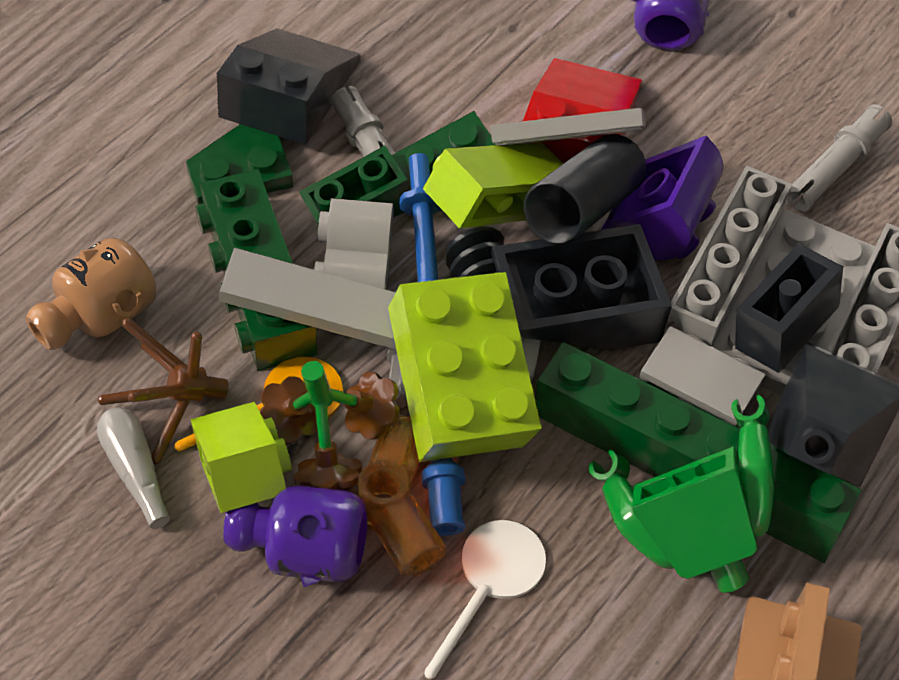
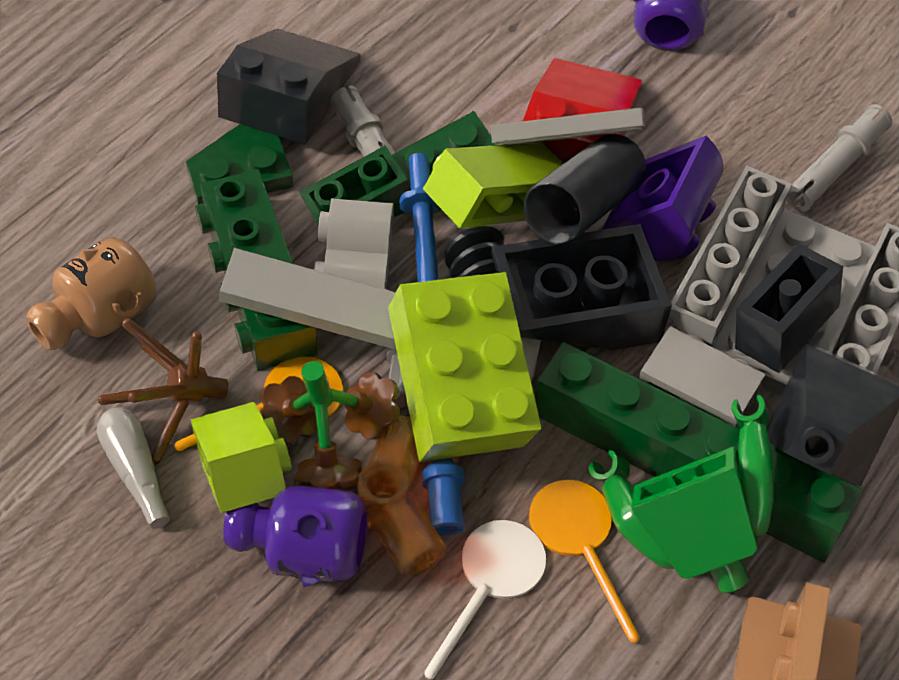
(574, 522): none -> light orange piece

